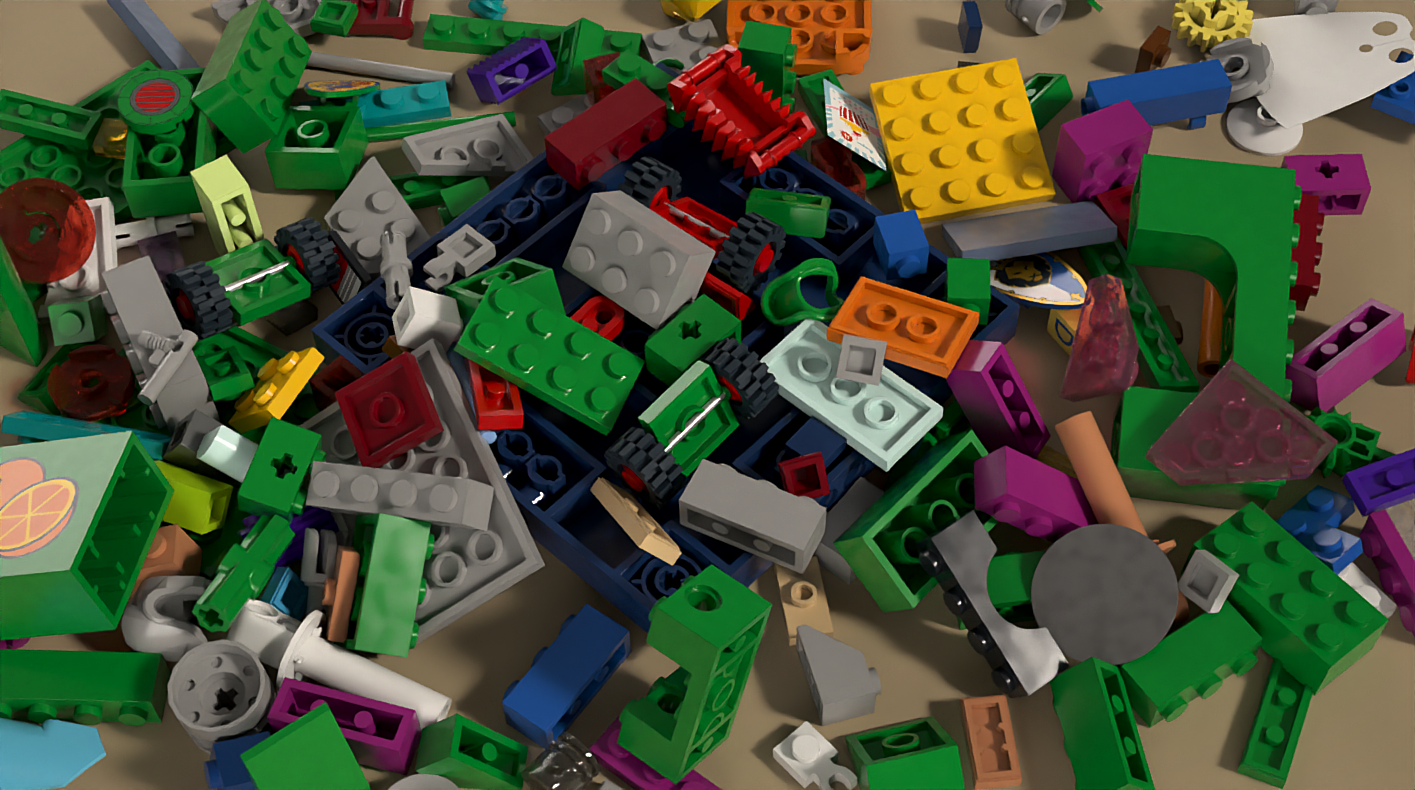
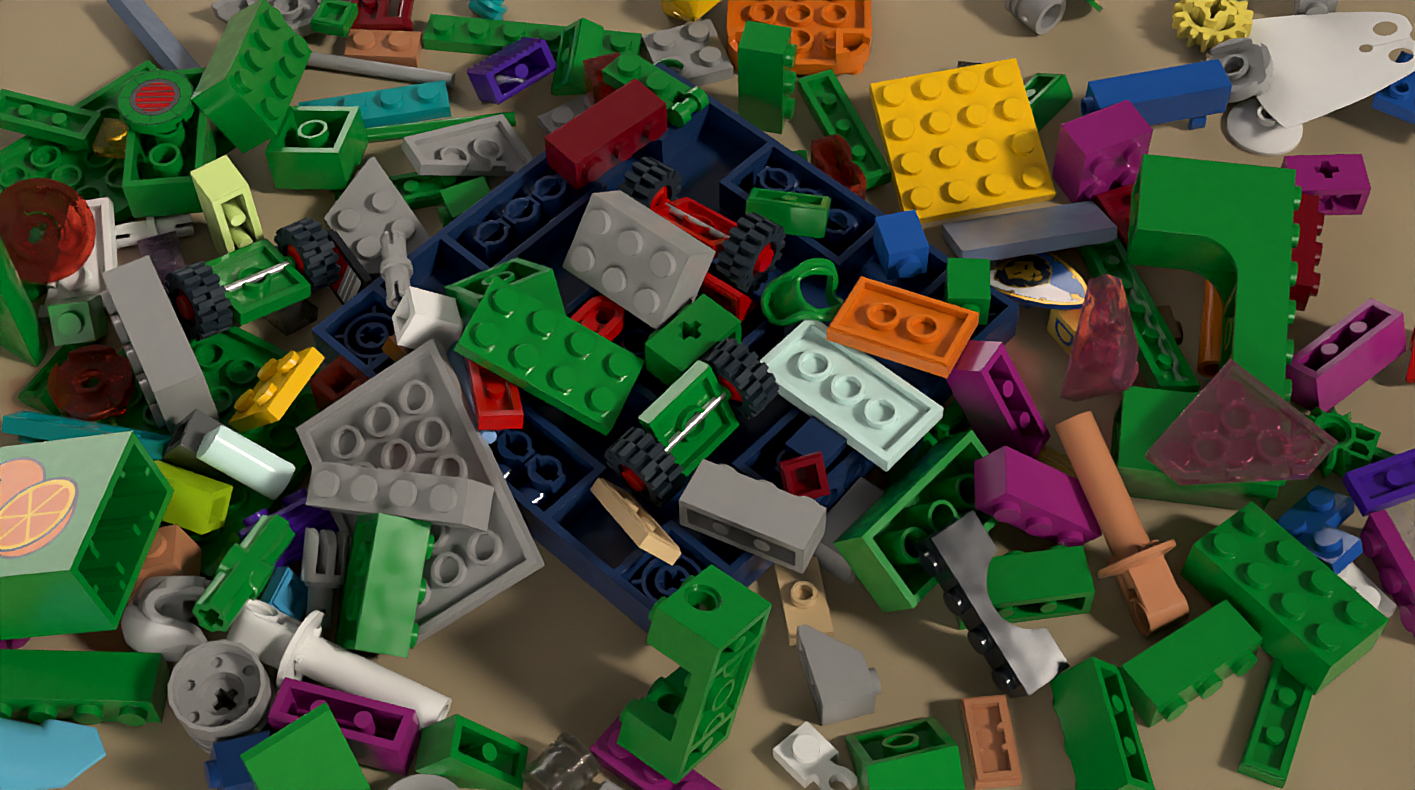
(164, 359): light grey hose -> none
(226, 374): green plate -> none
(280, 448): green brick -> none
(339, 593): nougat plate -> none
(340, 88): shield -> none
(385, 46): none -> nougat plate
(389, 411): dark red plate -> none
(461, 253): light grey plate -> none
(566, 676): blue brick -> none
(738, 113): red piece -> none
(853, 124): sticker -> none
(861, 359): light grey plate -> none
(970, 26): dark blue tile -> none
(1105, 593): flat silver sticker -> none
(1154, 51): reddish brown plate -> none
(1207, 581): light grey plate -> none

